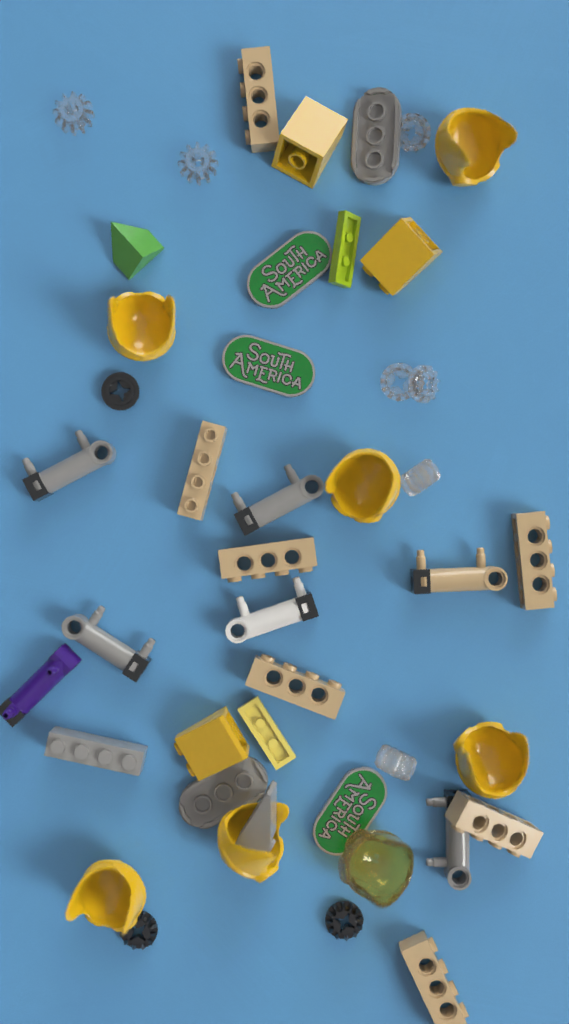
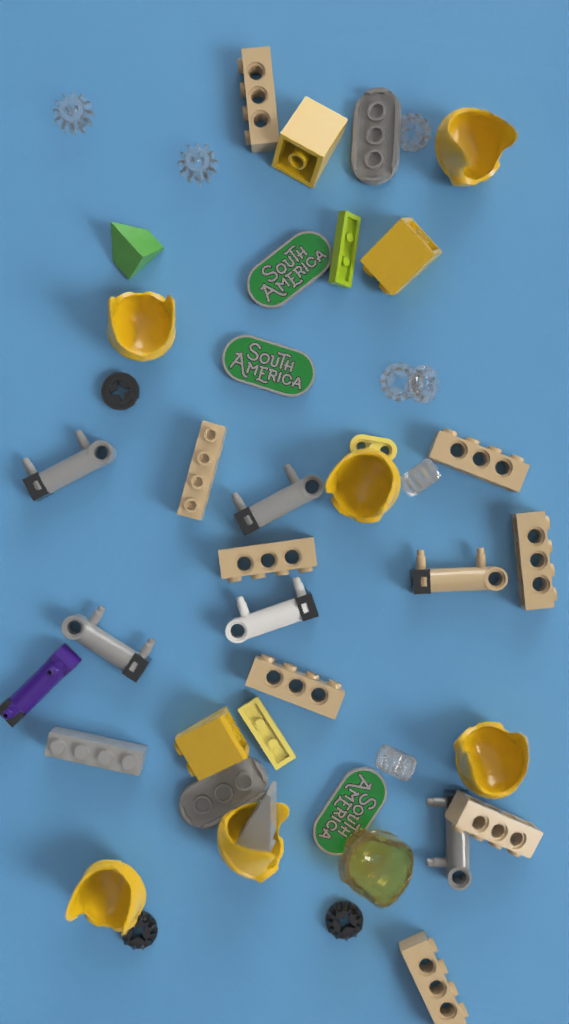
(374, 443): none -> light yellow plate
(510, 480): none -> tan brick

